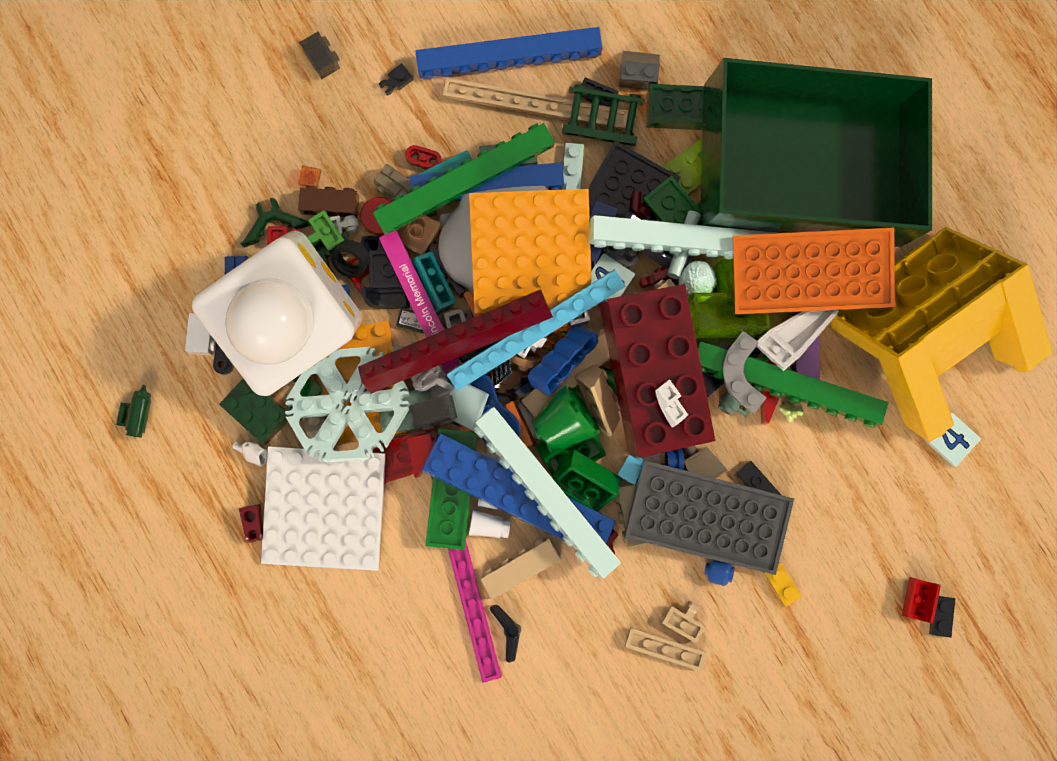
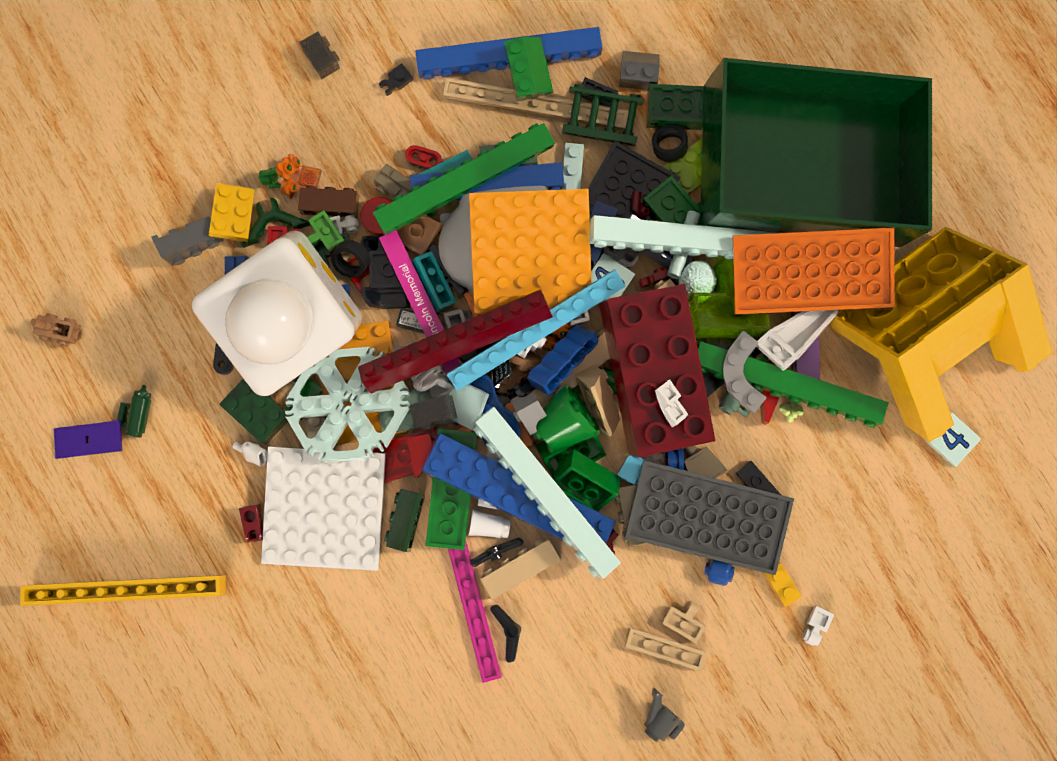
(50, 327): none -> medium nougat brick
(103, 438): none -> dark purple piece
(122, 590): none -> yellow brick
(186, 242): none -> dark grey wedge
(198, 338): white brick -> none
(231, 212): none -> yellow plate
(283, 169): none -> orange plant
(404, 520): none -> dark green slope
(495, 551): none -> black piece
(528, 67): none -> green slope
(528, 411): none -> light grey brick
(661, 720): none -> dark grey piece
(668, 131): none -> black tyre
(820, 620): none -> white plate
(921, 600): red bracket -> none
(943, 617): black plate -> none

